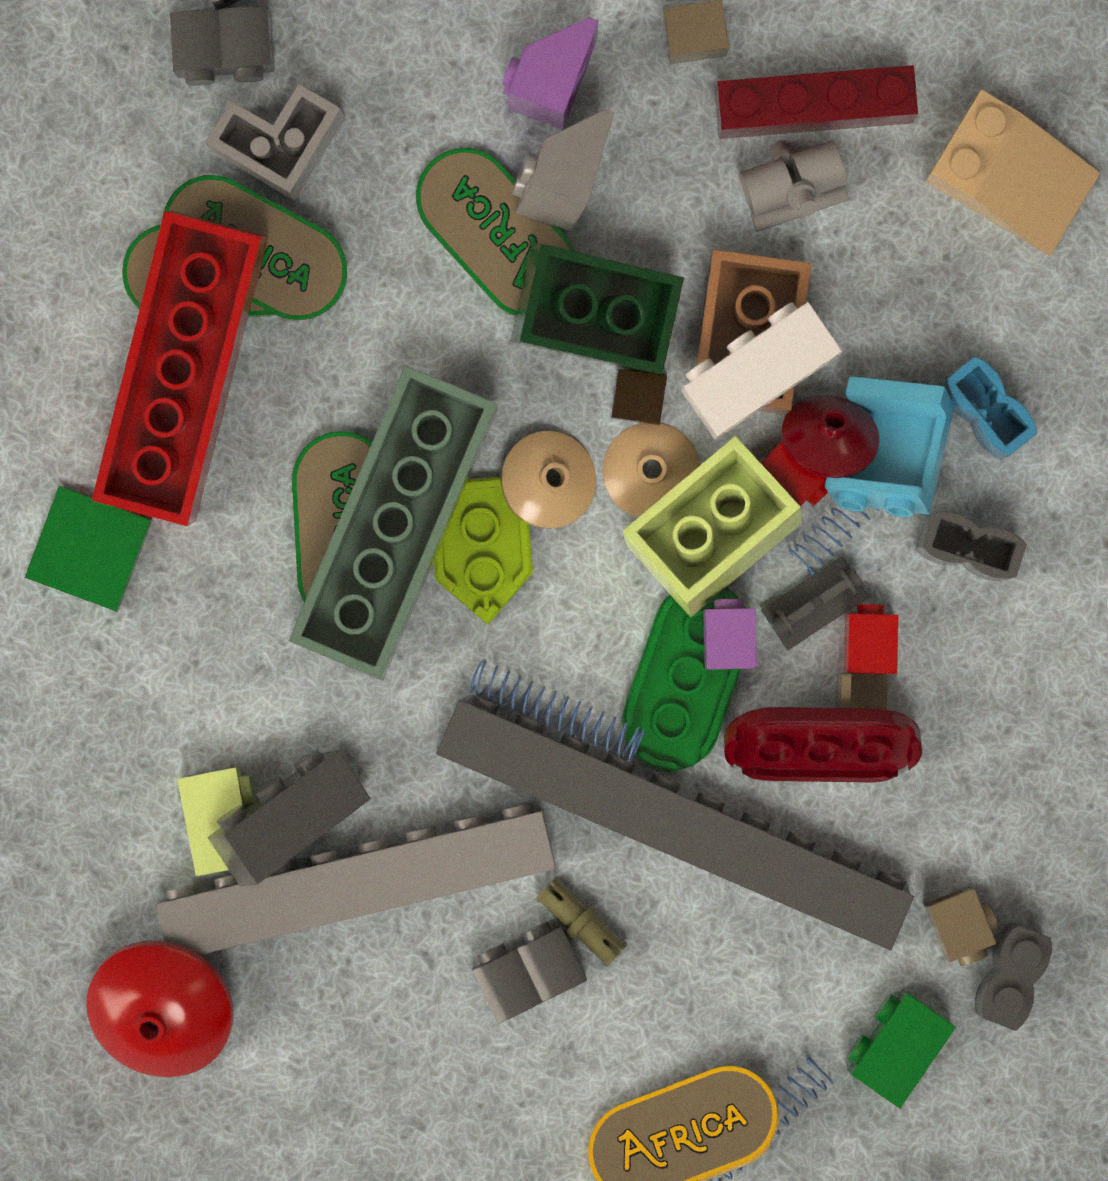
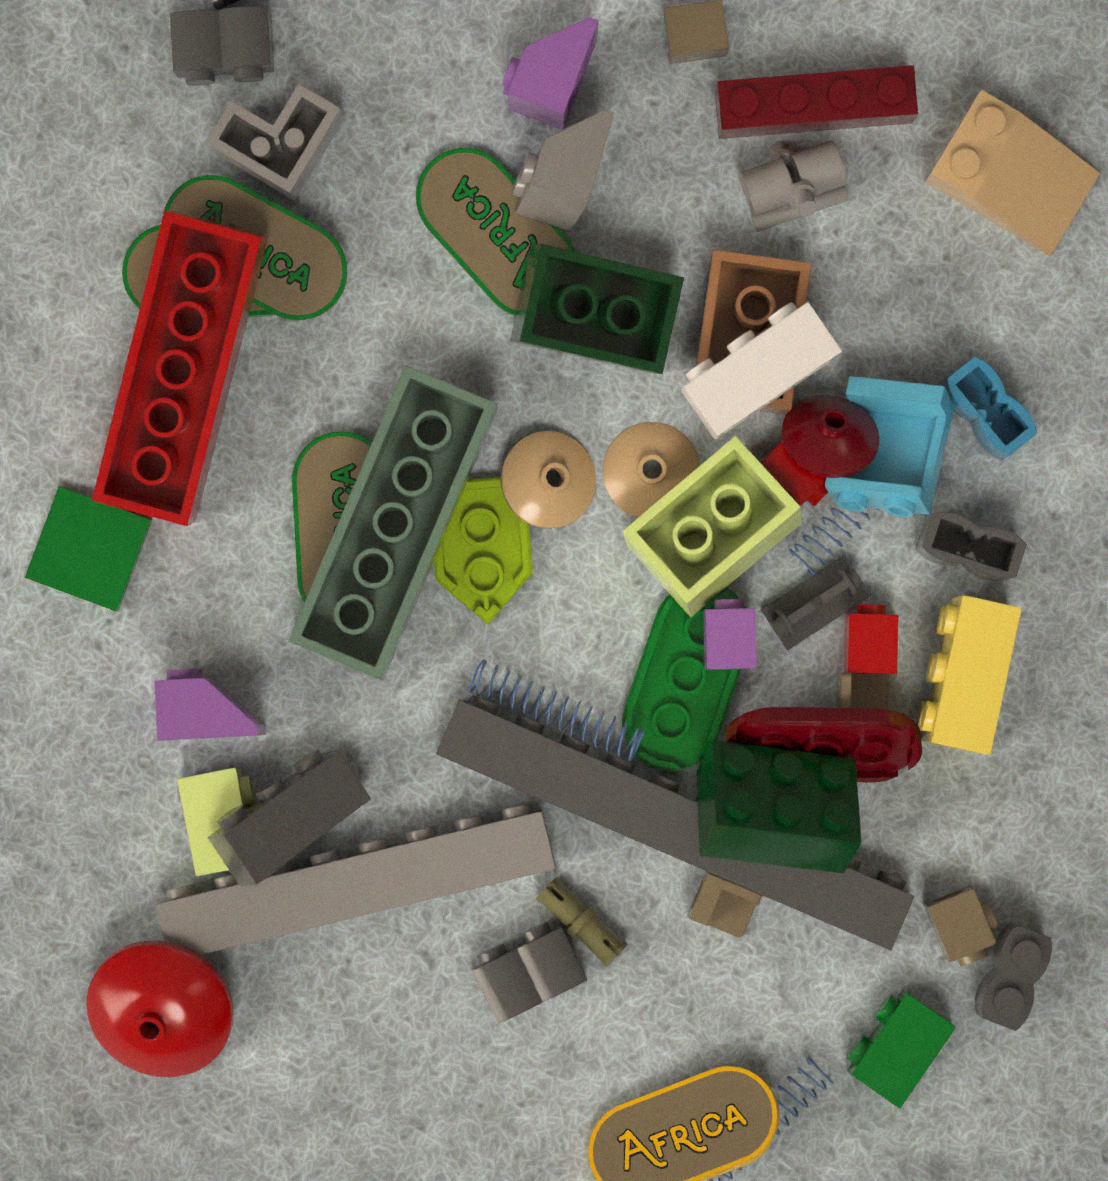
(200, 709): none -> medium lavender slope
(639, 397): dark brown tile -> none
(723, 905): none -> dark tan panel
(778, 807): none -> dark green brick
(968, 674): none -> light yellow brick

